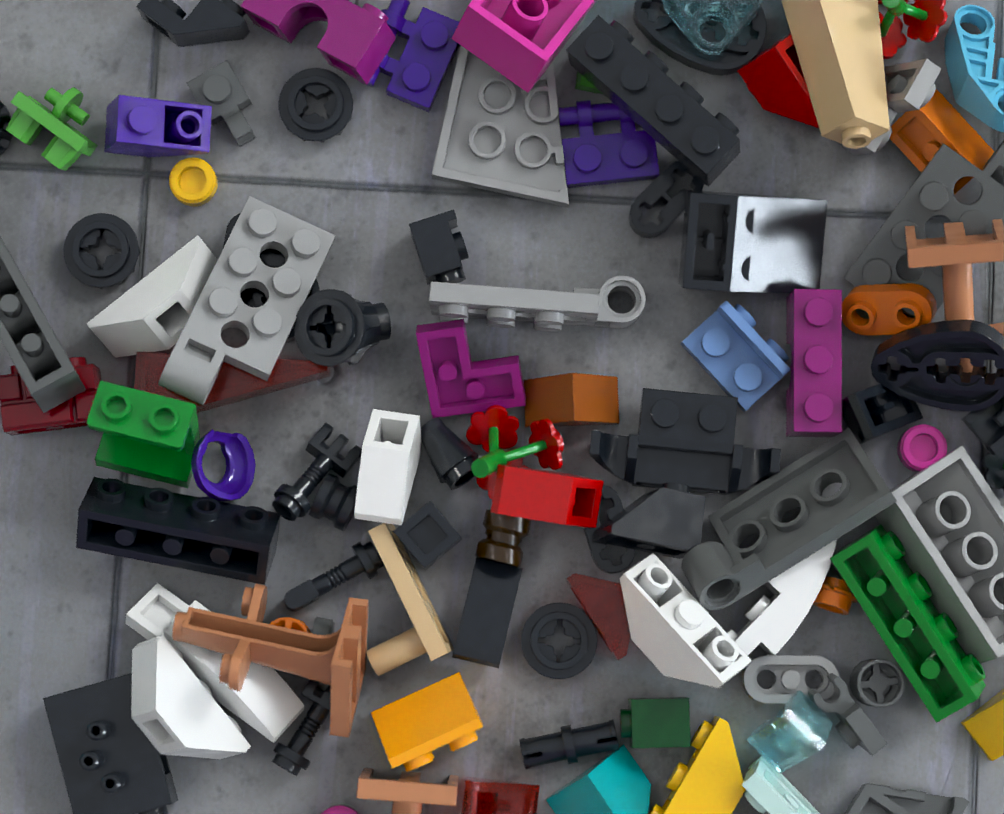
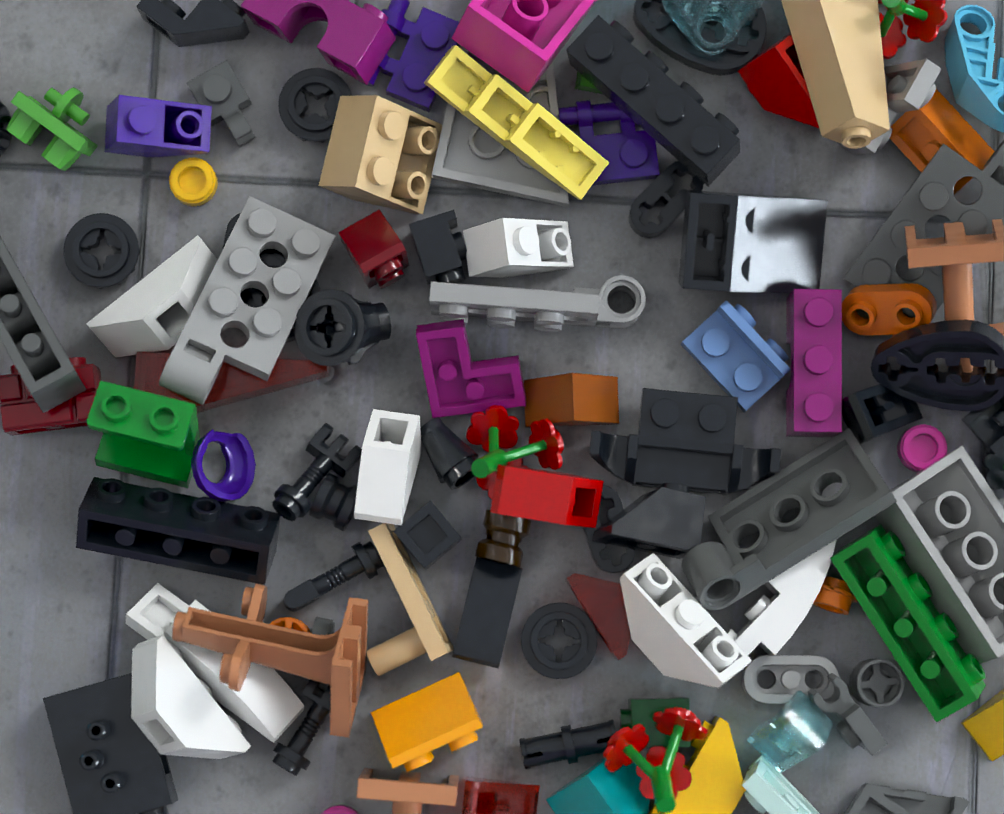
(375, 250): none -> dark red slope
(381, 153): none -> tan slope
(516, 122): none -> light yellow slope
(517, 247): none -> white slope
(663, 768): none -> red plant

